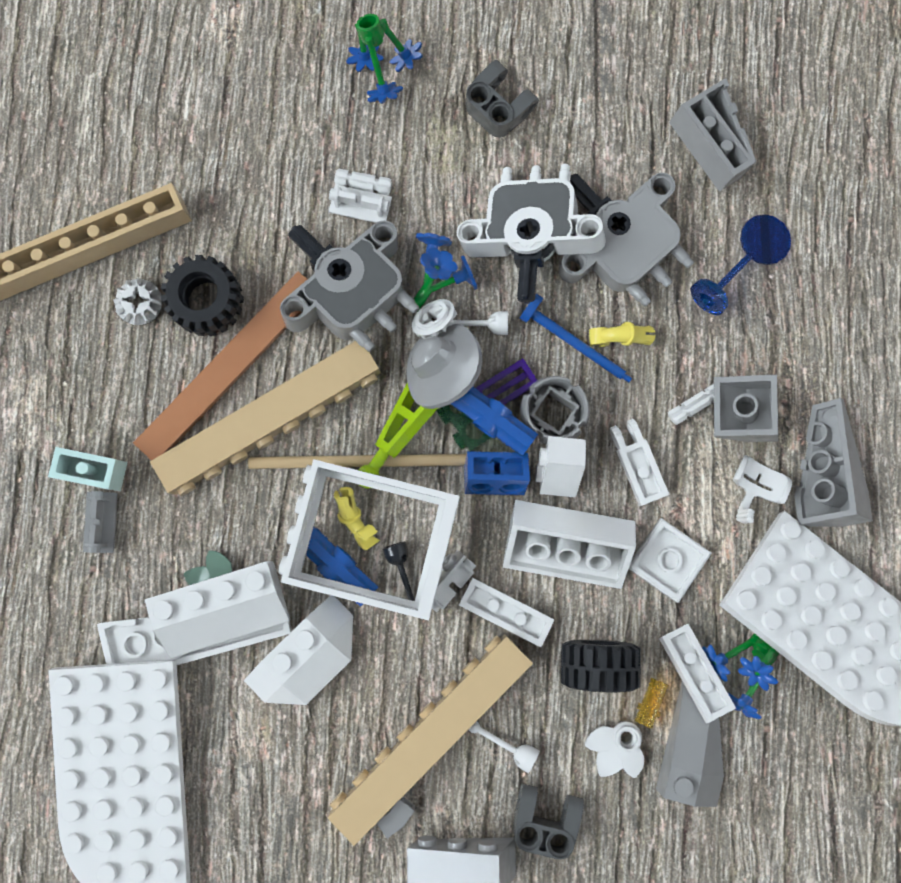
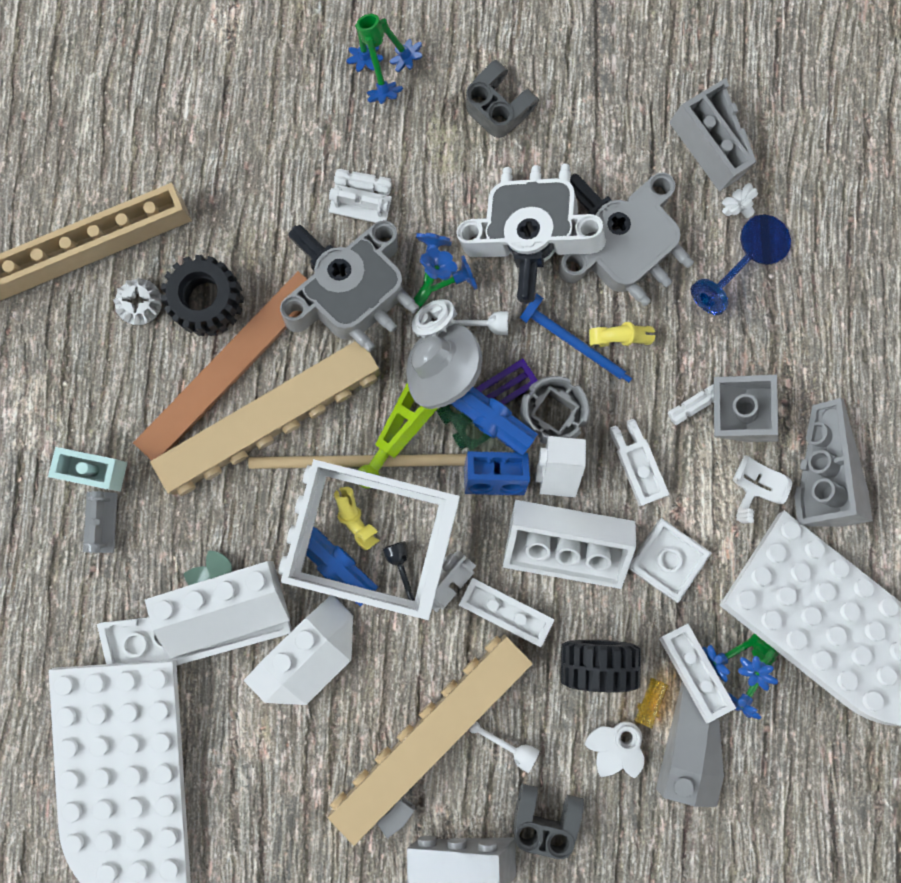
(741, 202): none -> white plant

